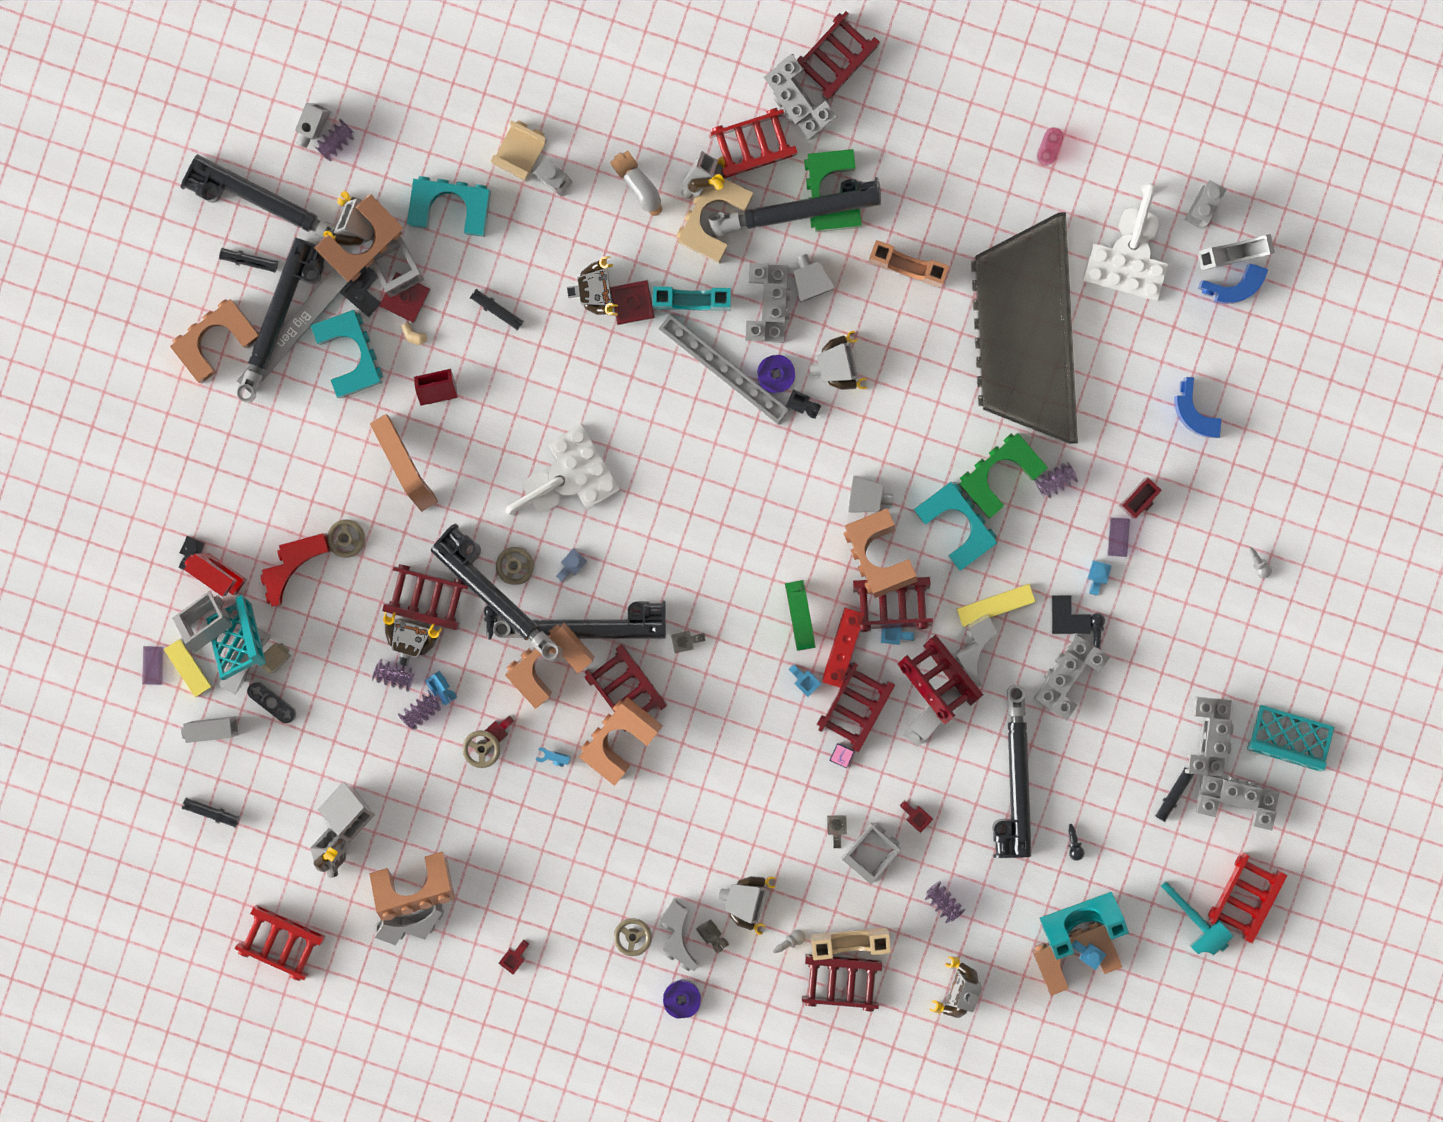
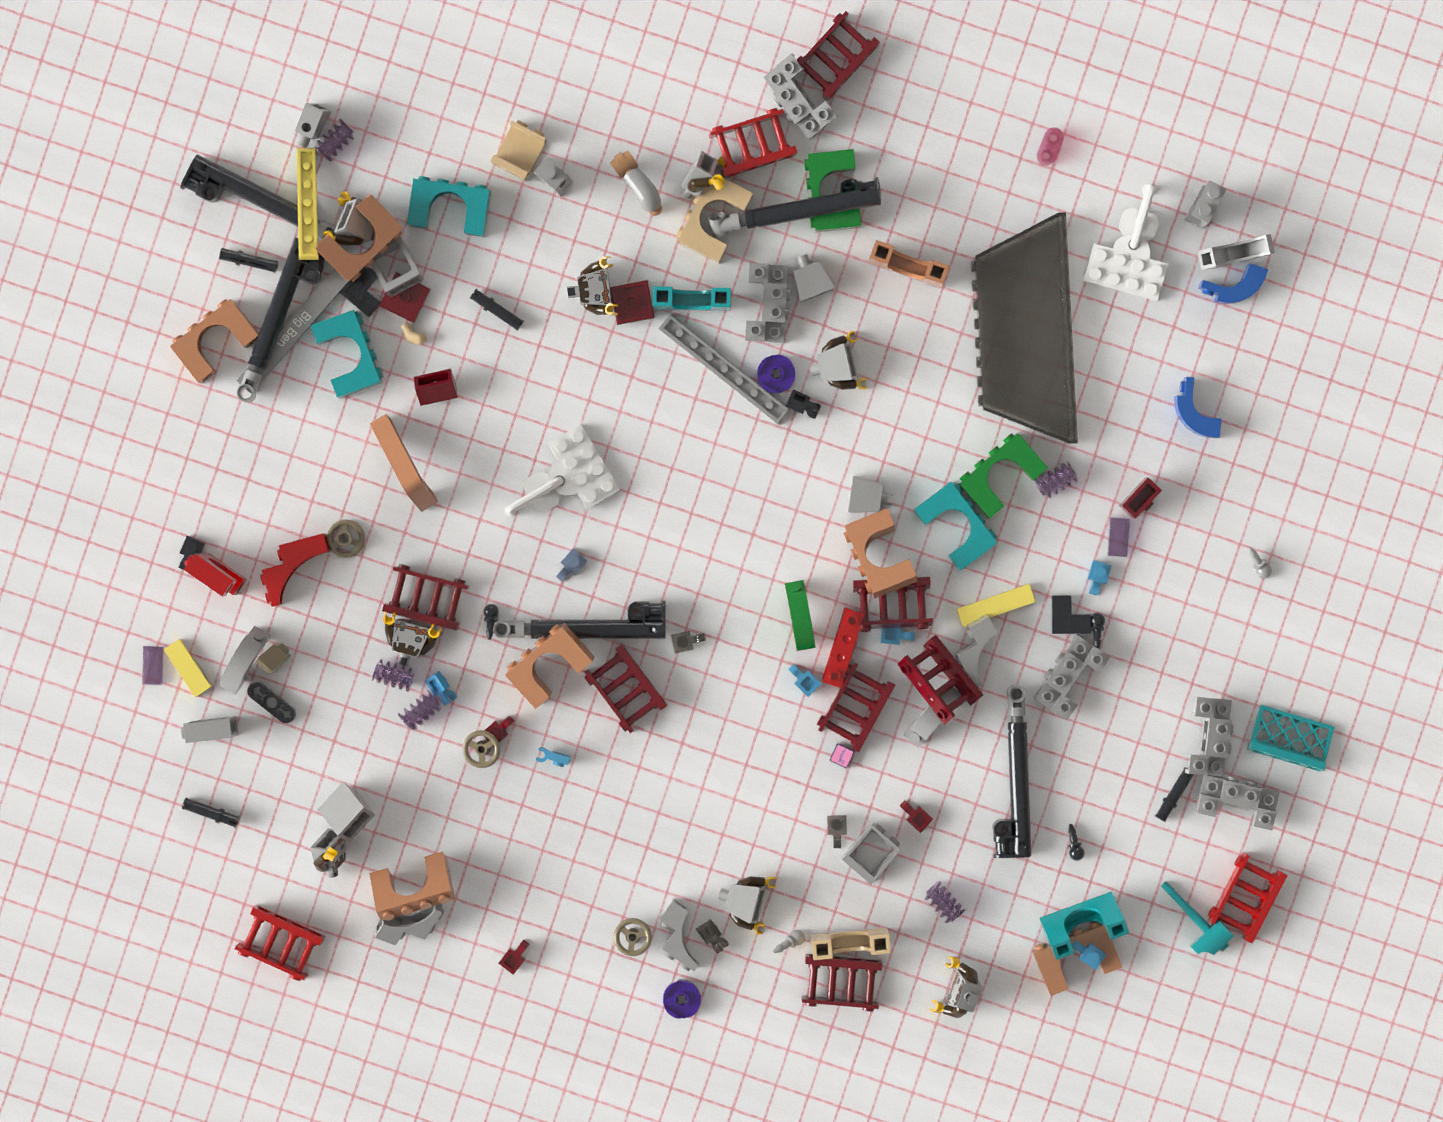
(194, 612): light grey window -> none
(247, 632): teal fence -> none
(307, 203): none -> light yellow tile
(454, 555): black piece -> none
(508, 578): dark tan piece -> none
(627, 717): nougat arch -> none

